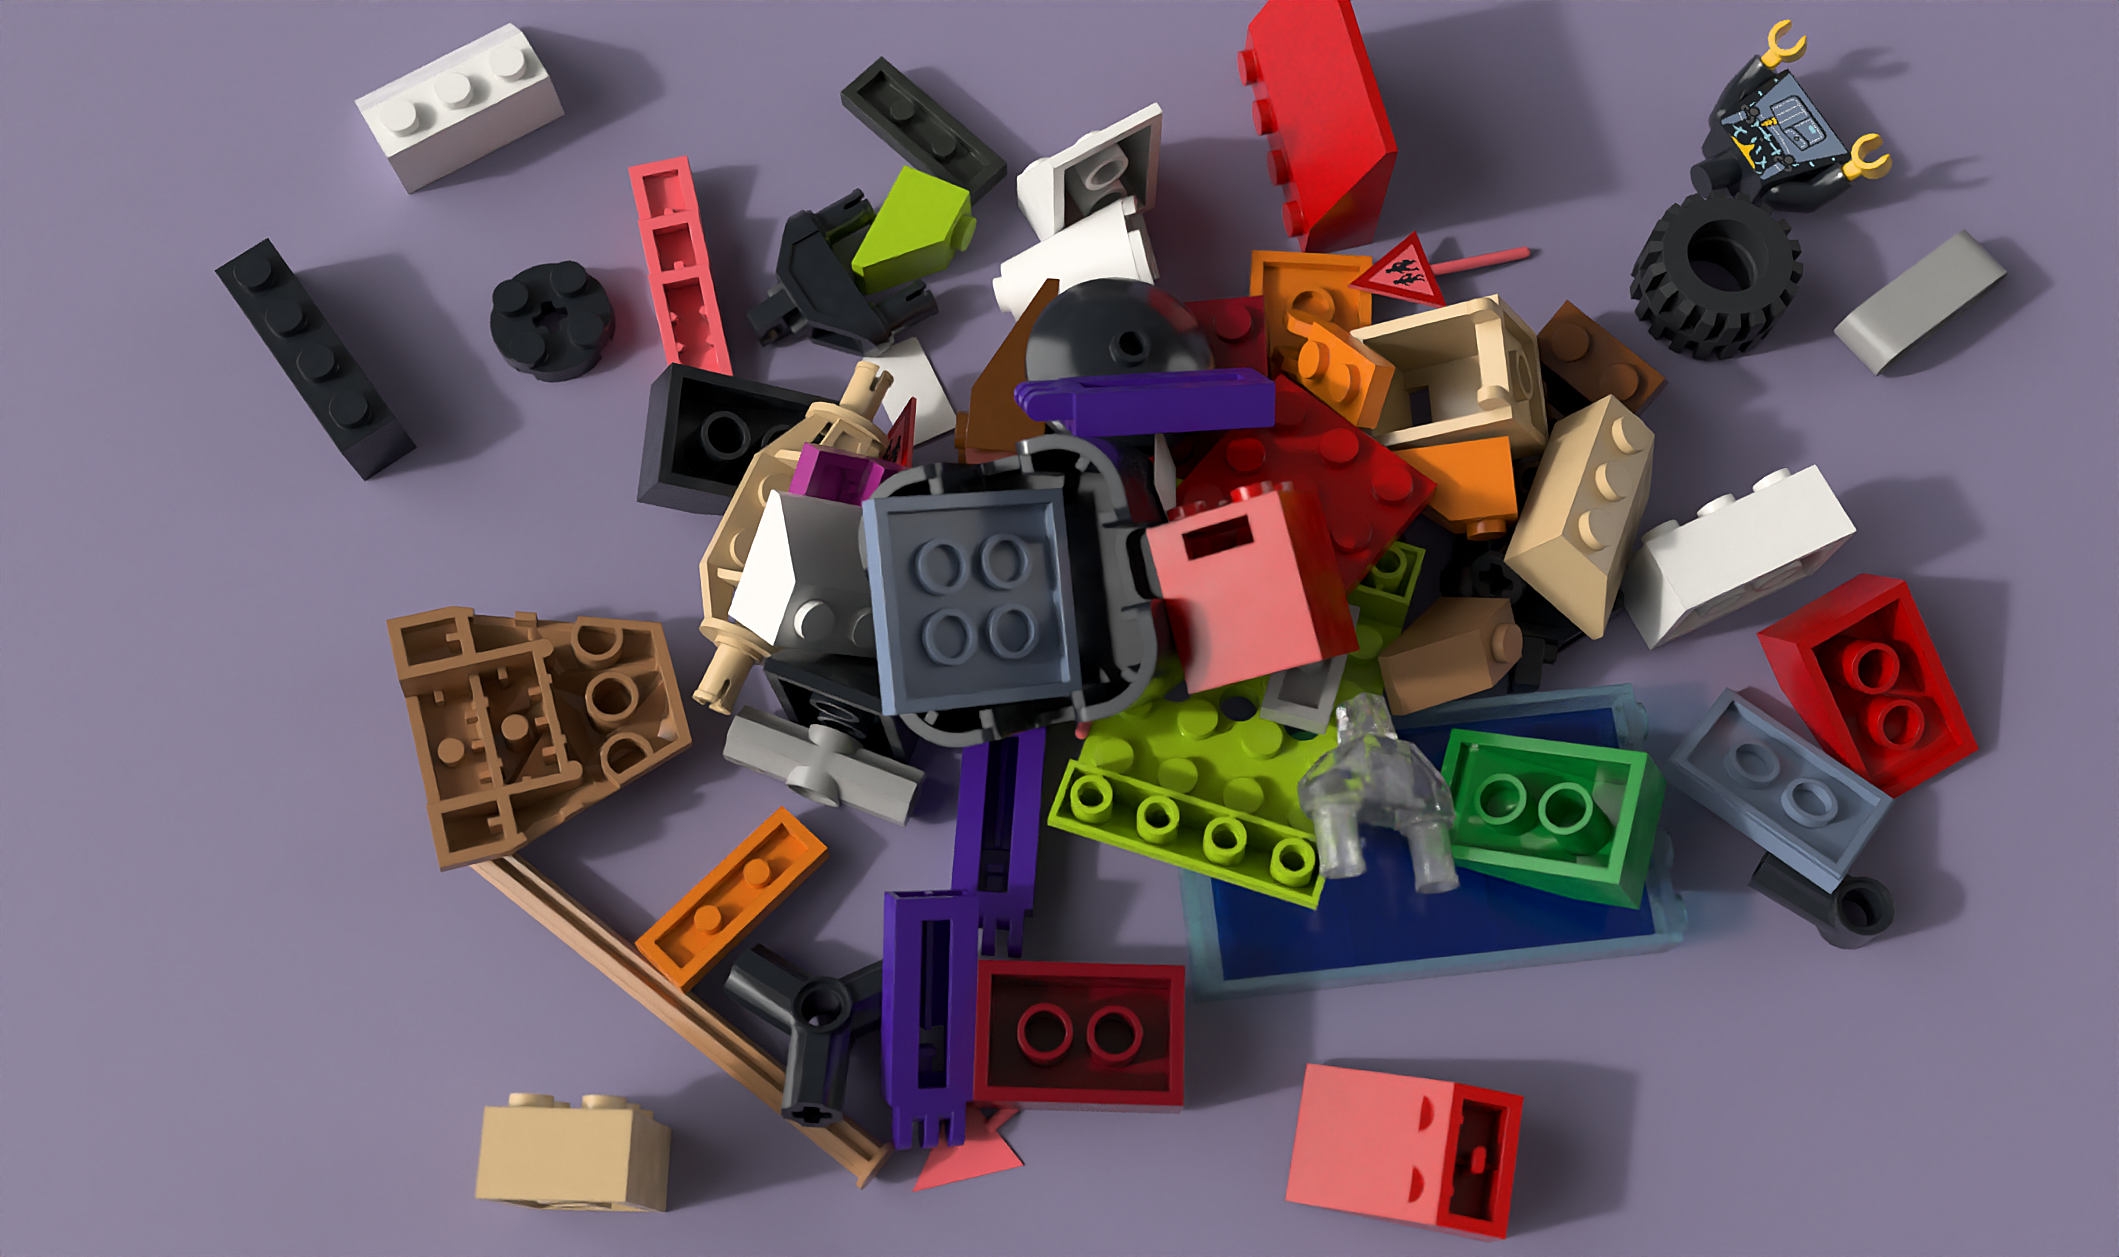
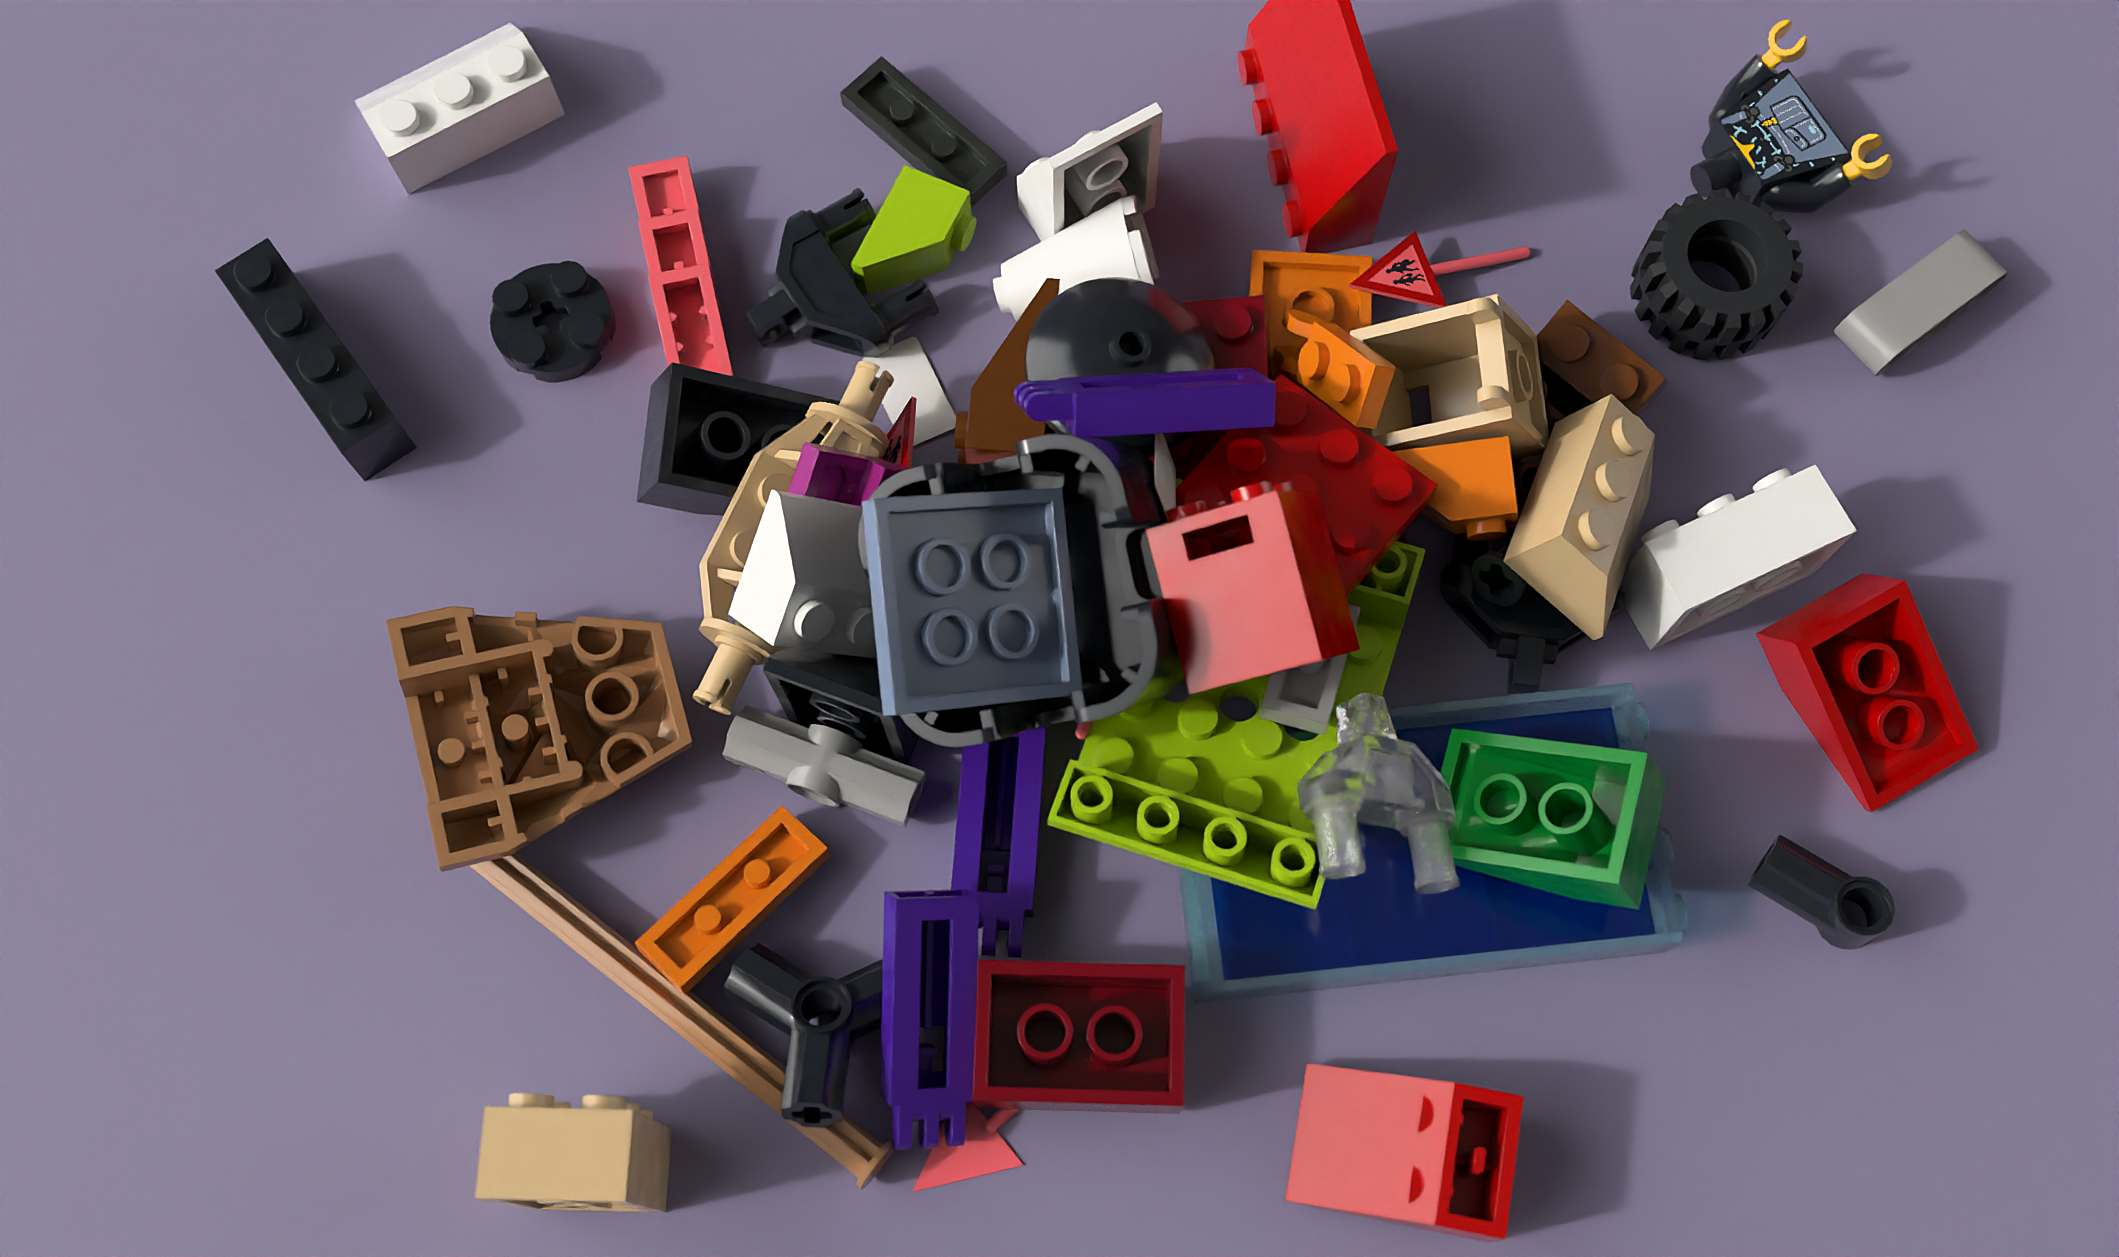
(1450, 653): medium nougat slope -> none
(1778, 789): sand blue tile -> none

